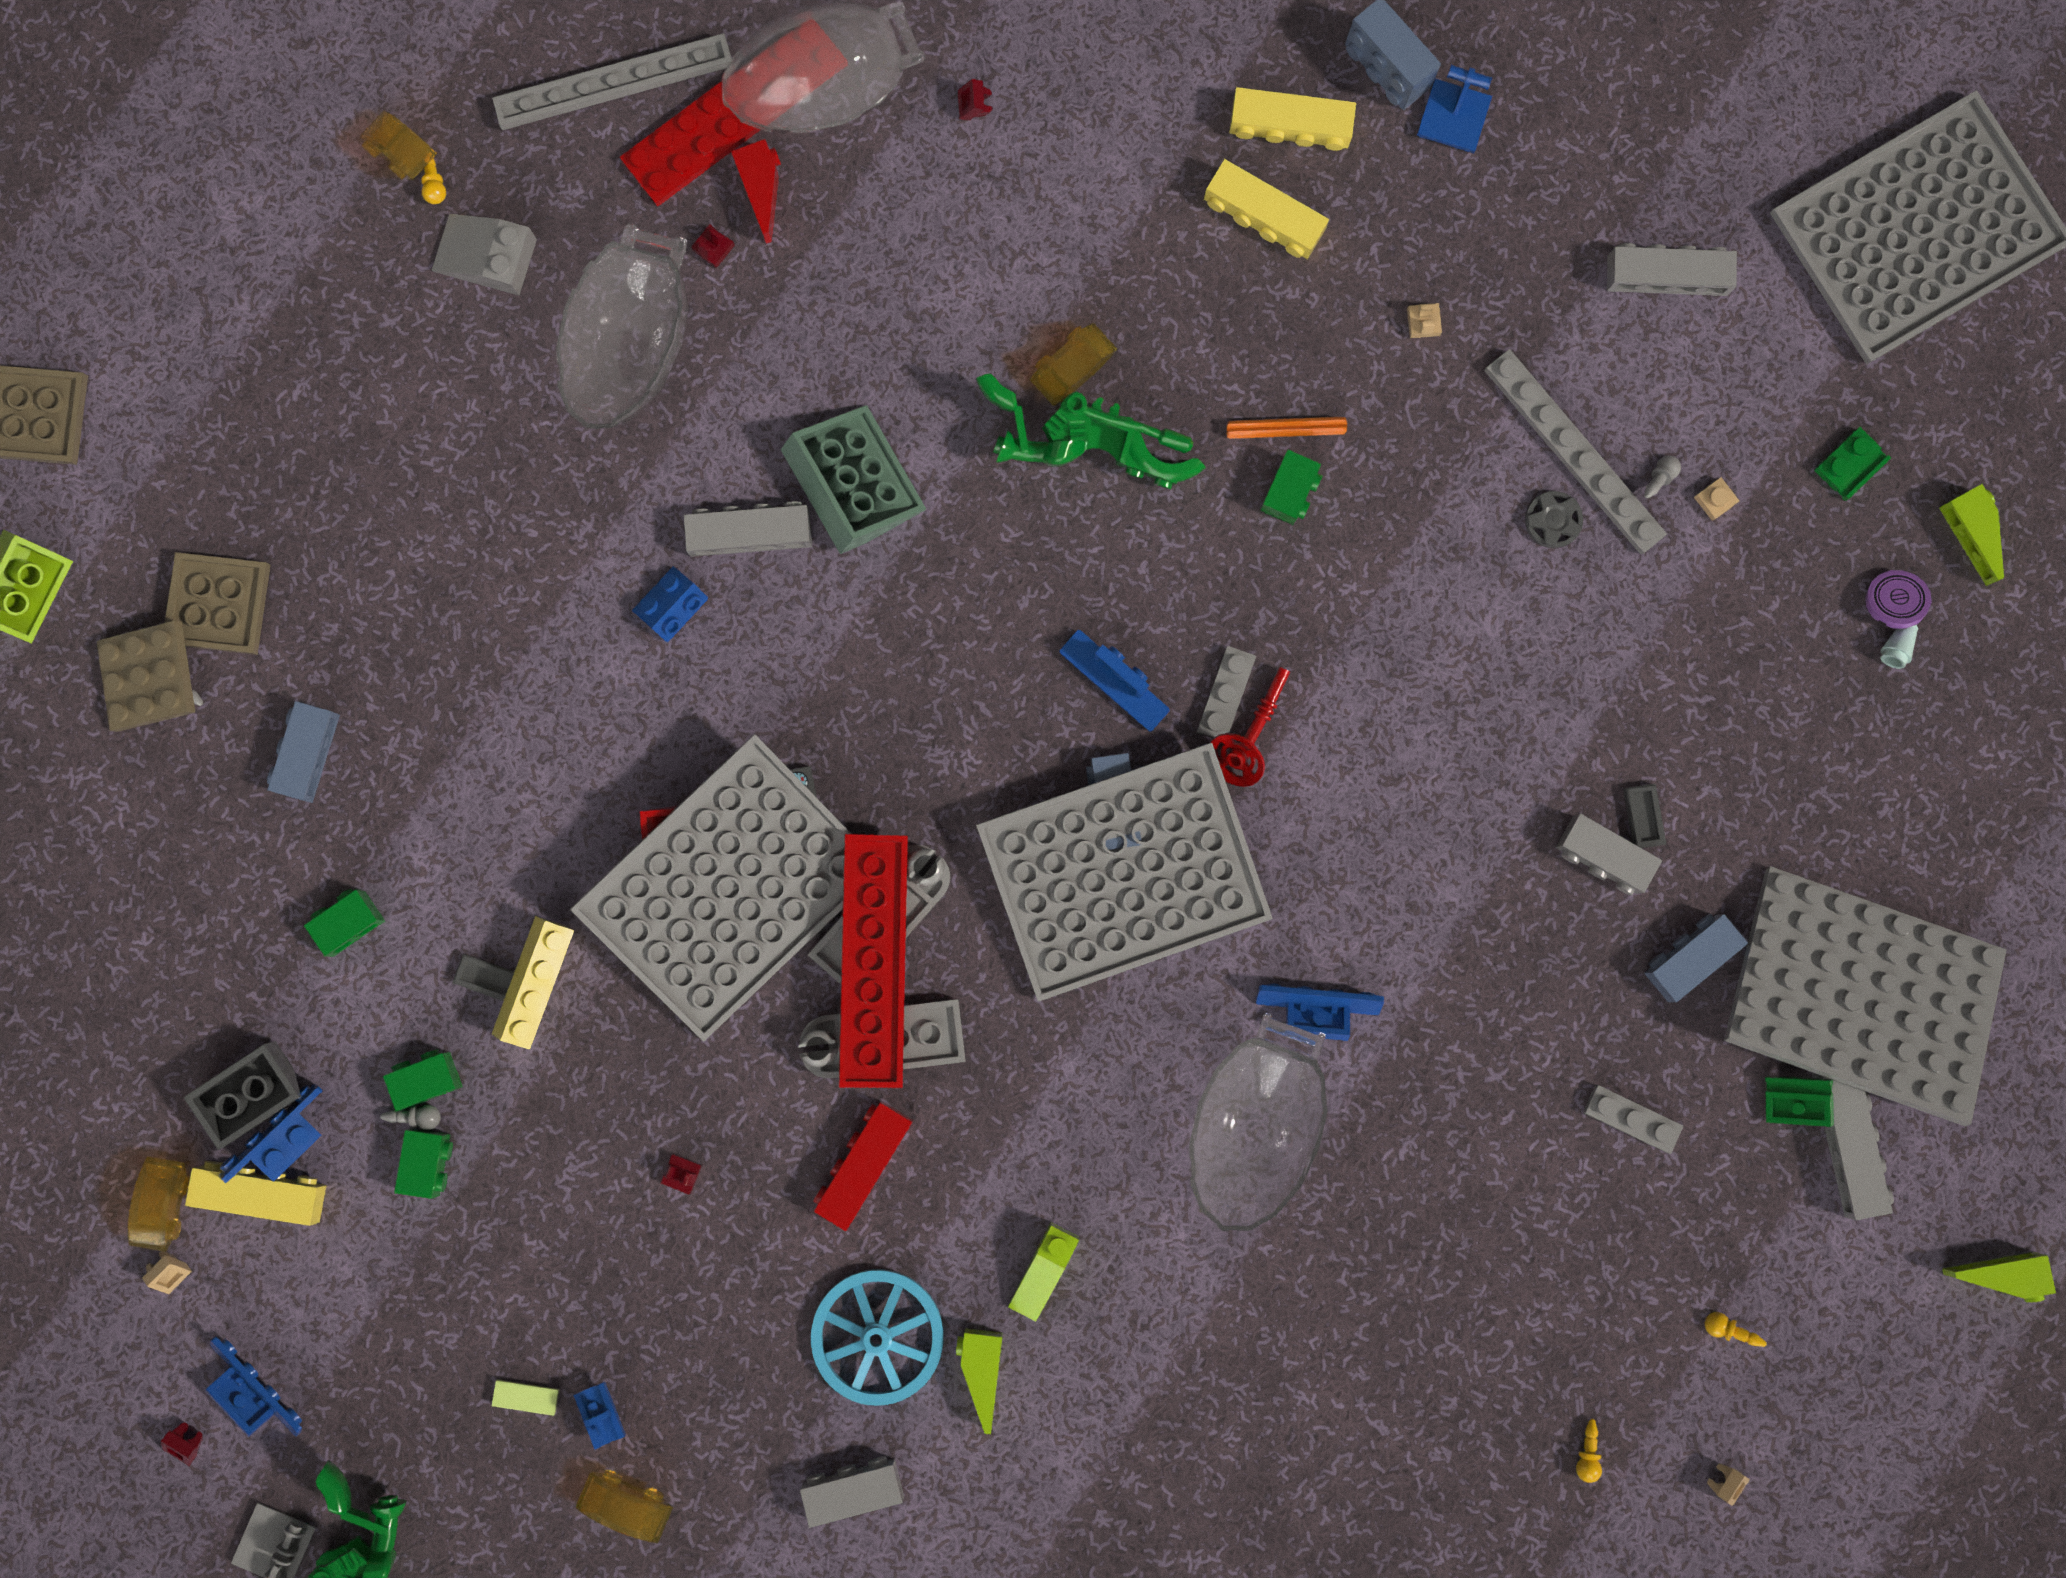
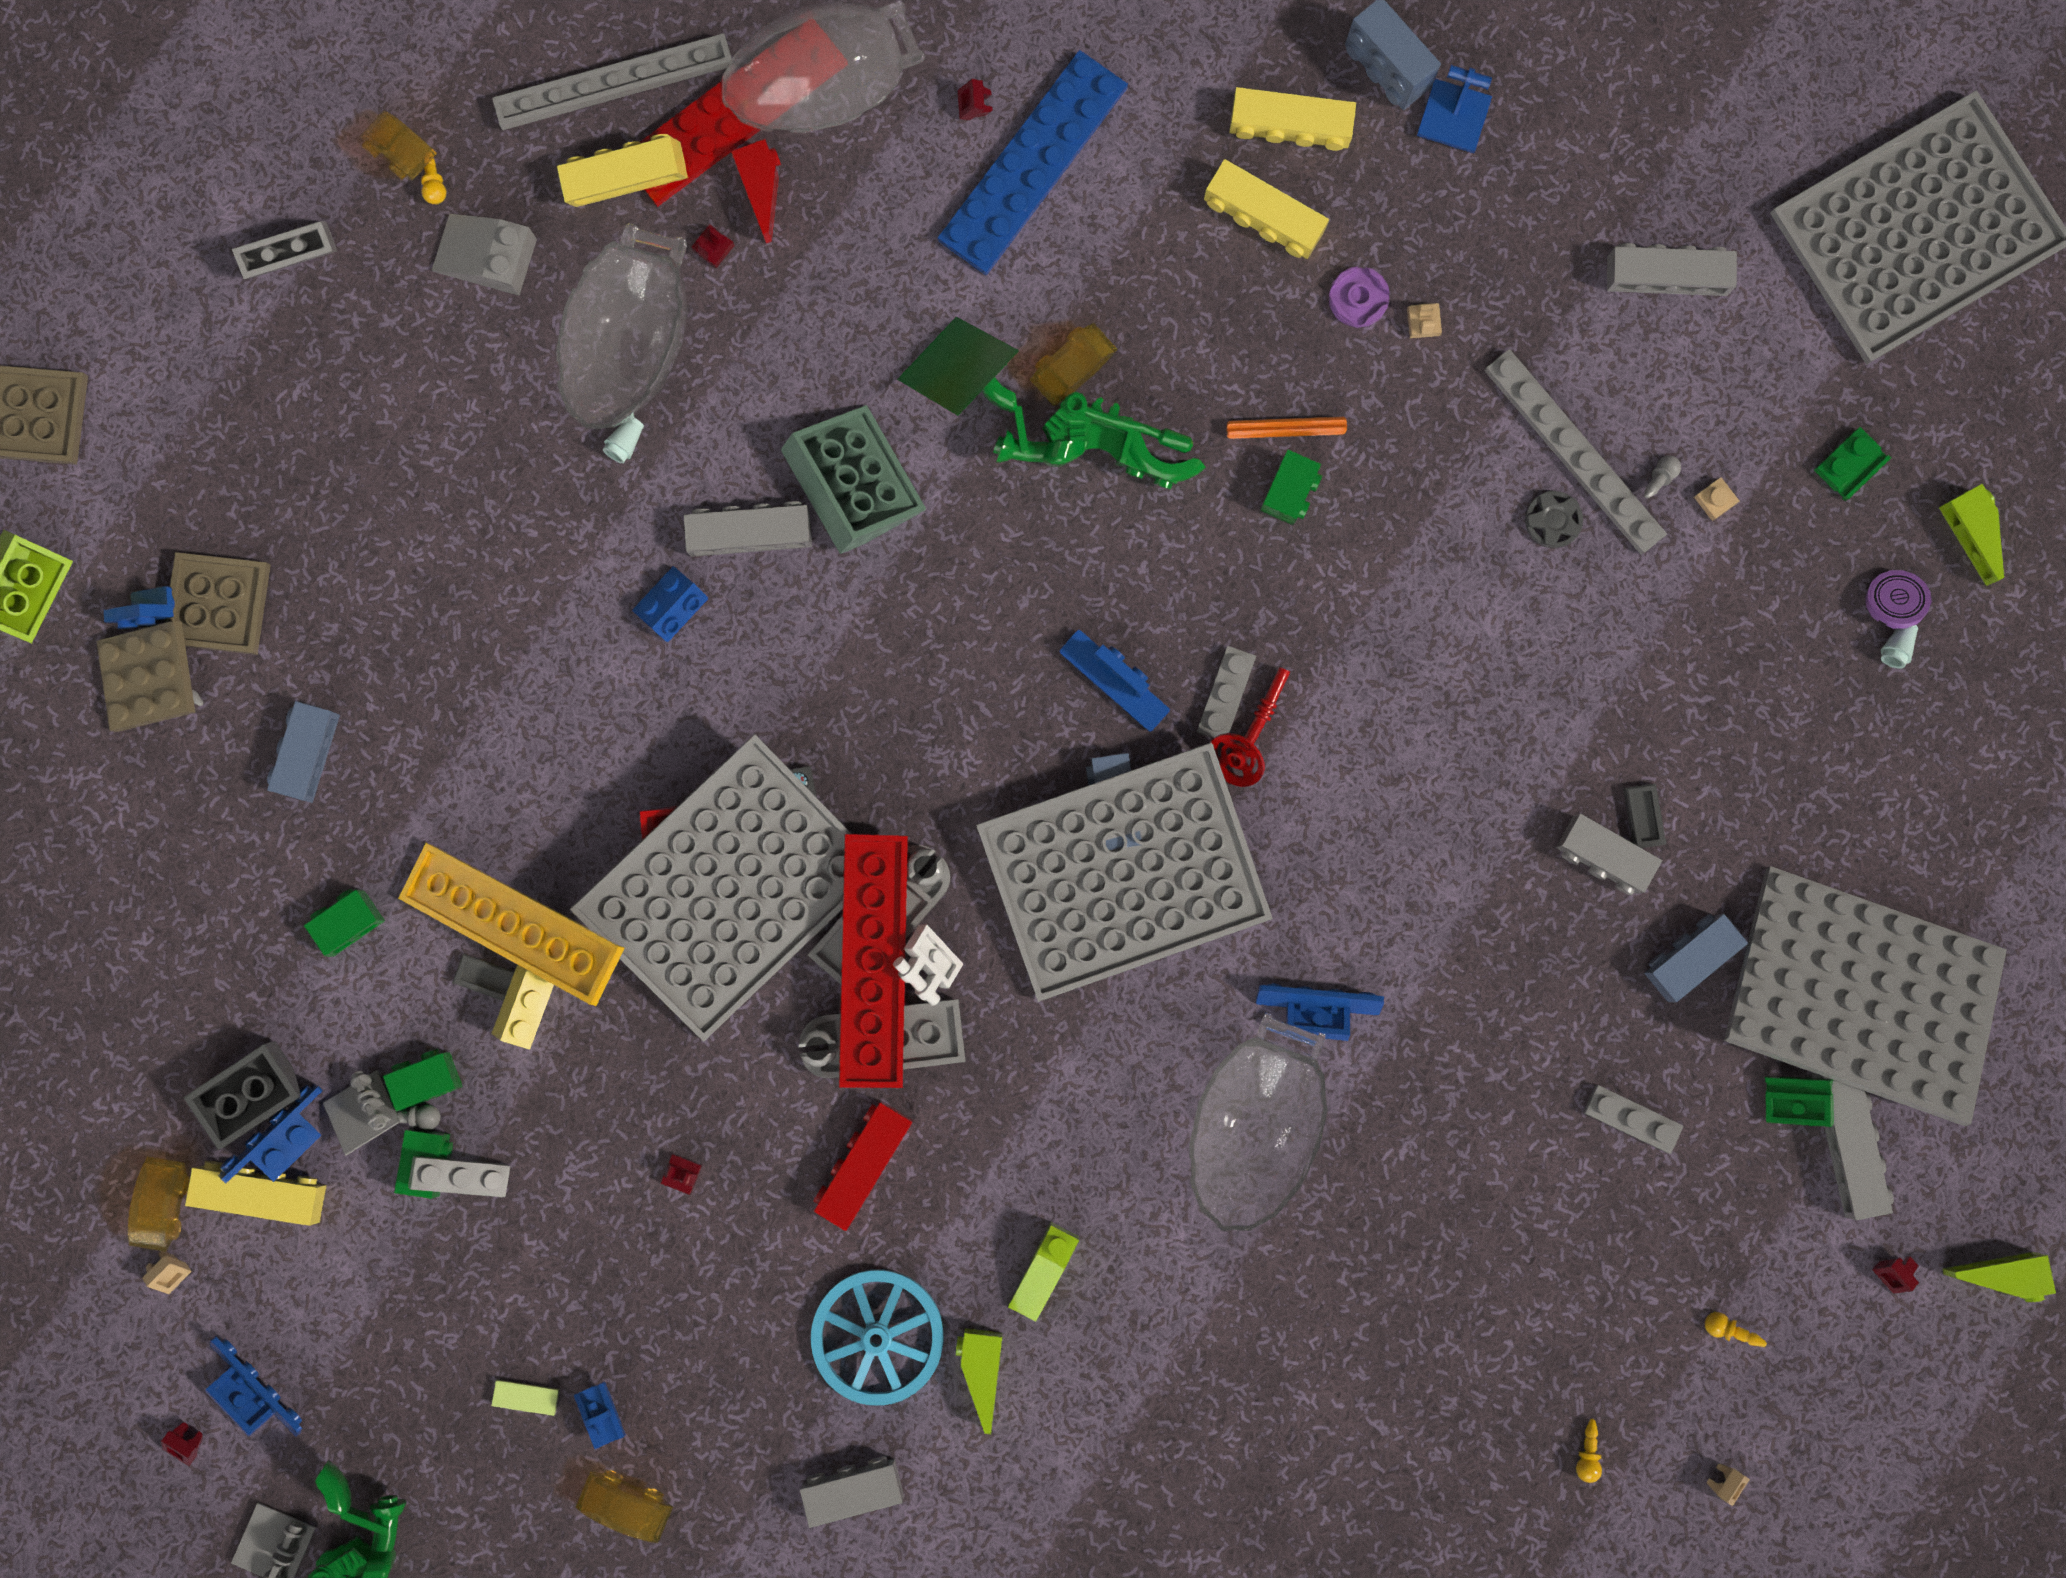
(144, 608): none -> blue bracket
(284, 250): none -> light grey brick
(361, 1111): none -> light grey hinge
(459, 1176): none -> light grey plate
(511, 924): none -> yellow plate
(622, 170): none -> light yellow brick
(623, 440): none -> light aqua cone
(932, 956): none -> white plate
(957, 365): none -> green sticker
(1032, 162): none -> blue plate
(1350, 299): none -> medium lavender tile
(1897, 1274): none -> dark red tile

